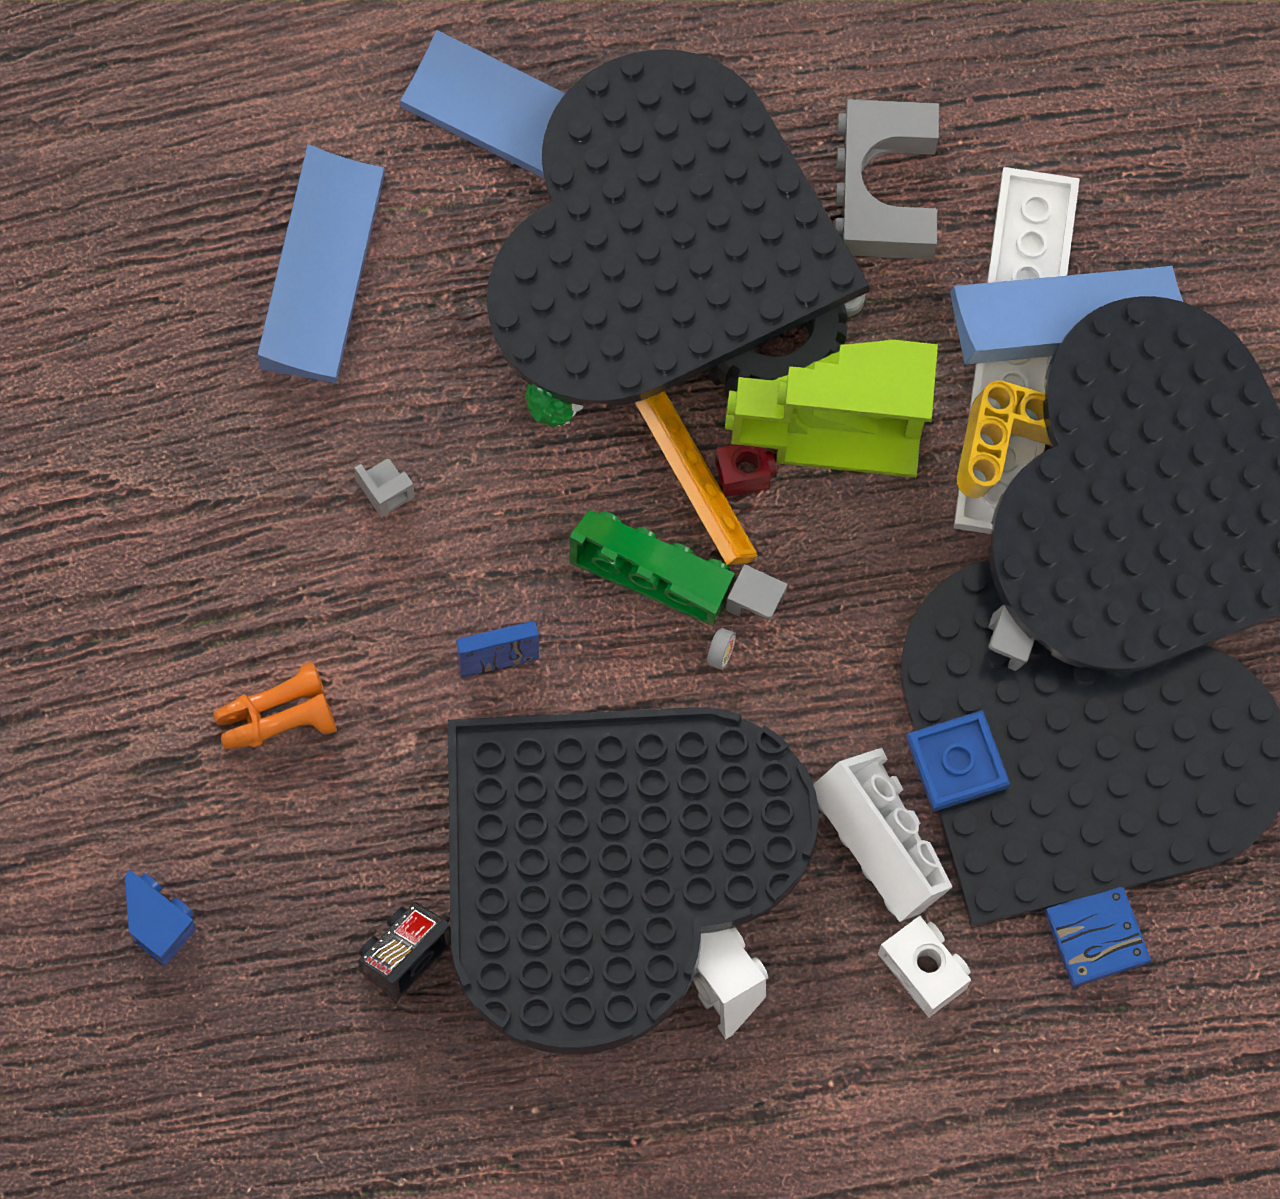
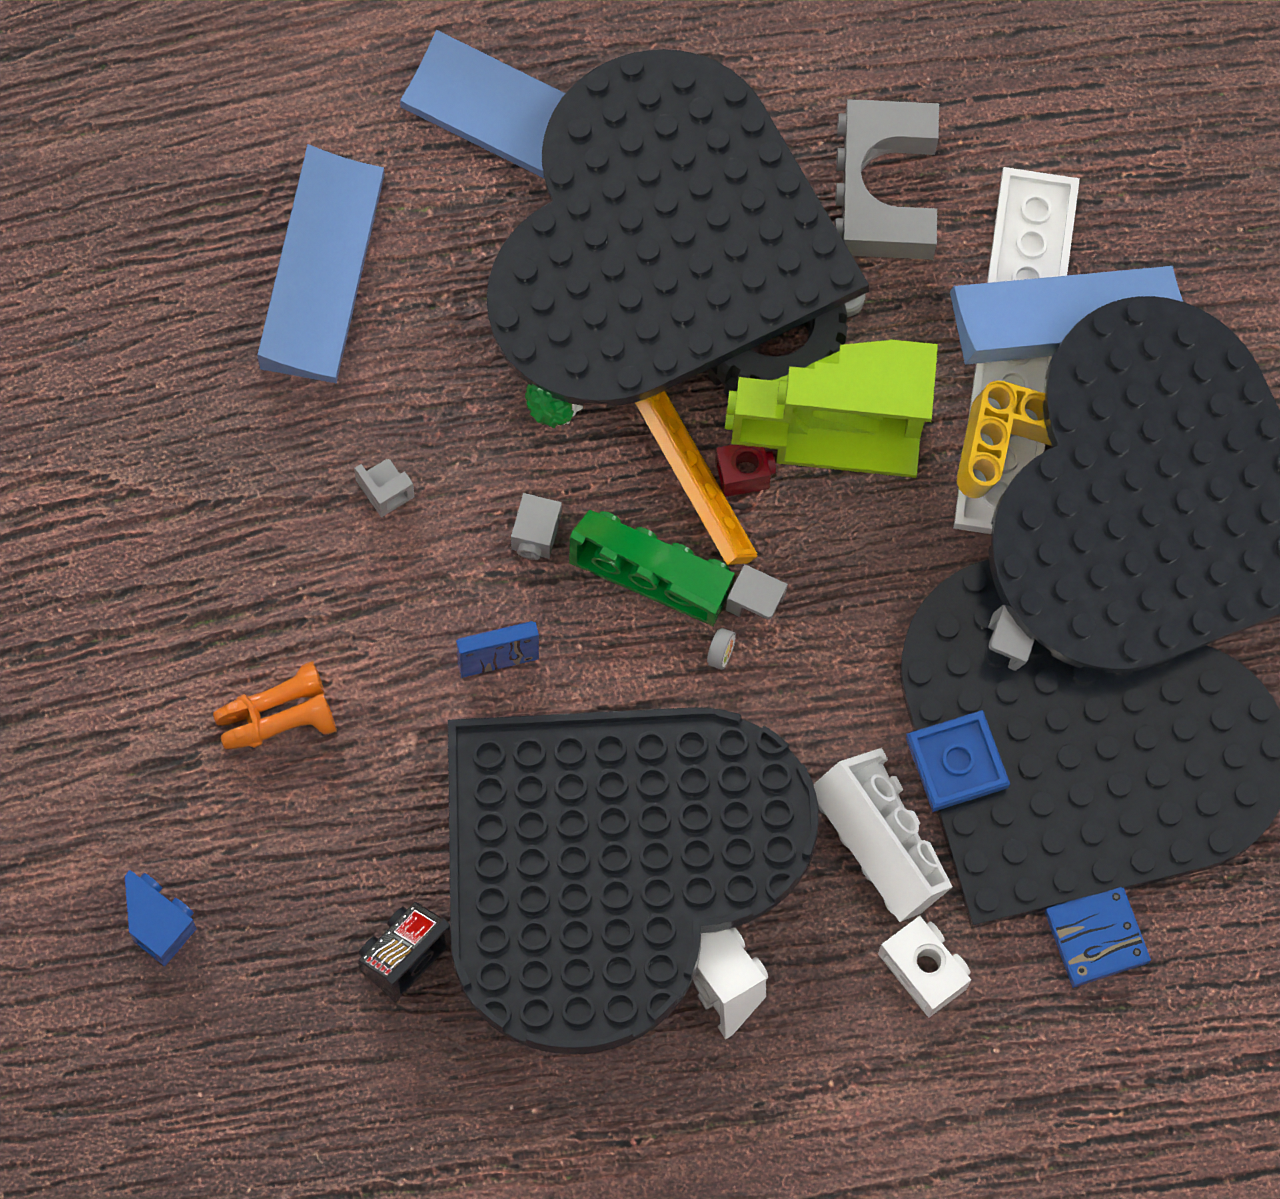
(536, 527): none -> light grey brick

